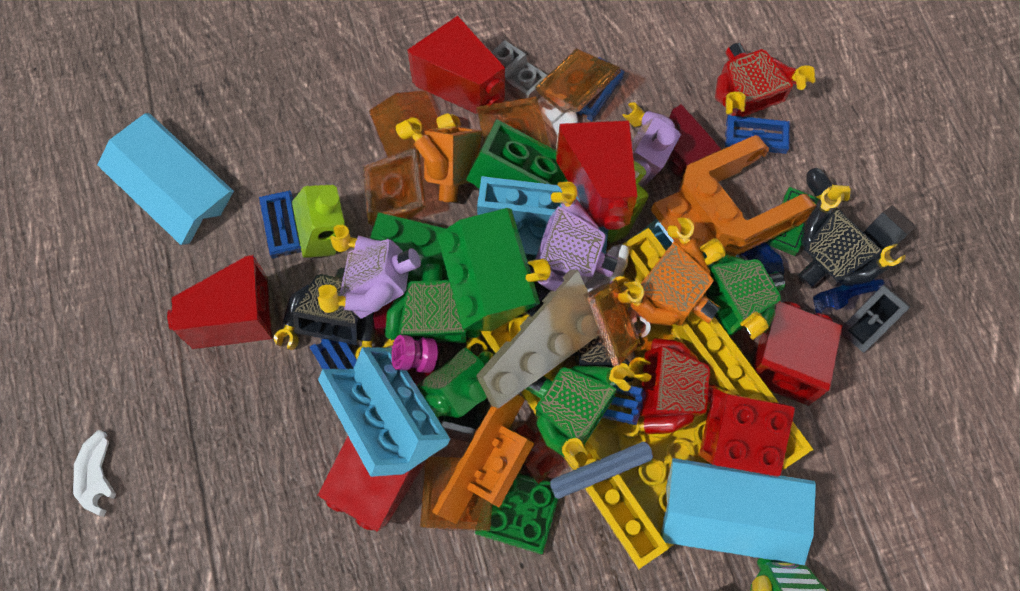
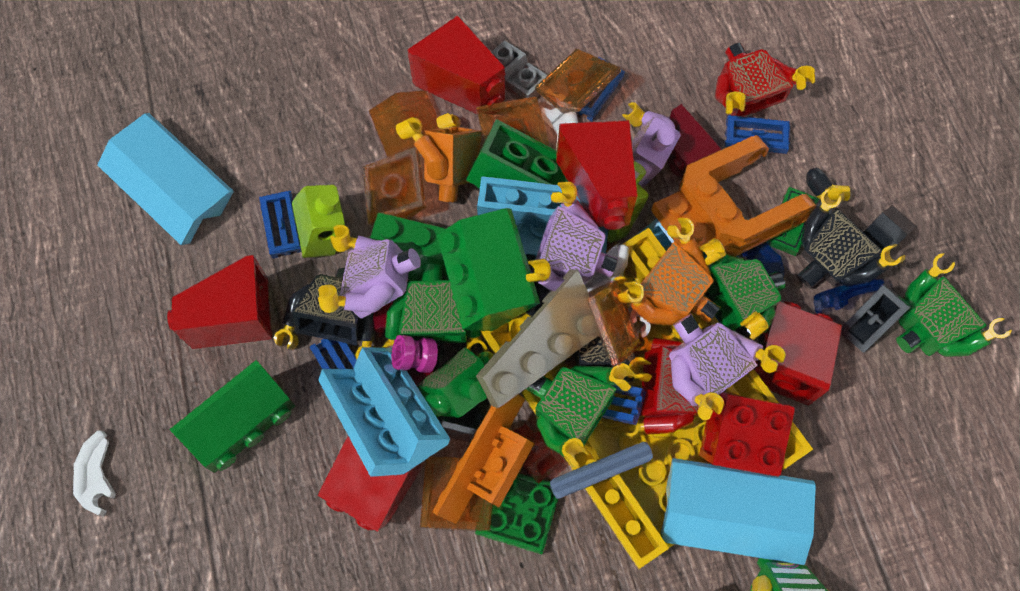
(234, 418): none -> green slope
(714, 361): none -> lavender torso
(941, 318): none -> green torso

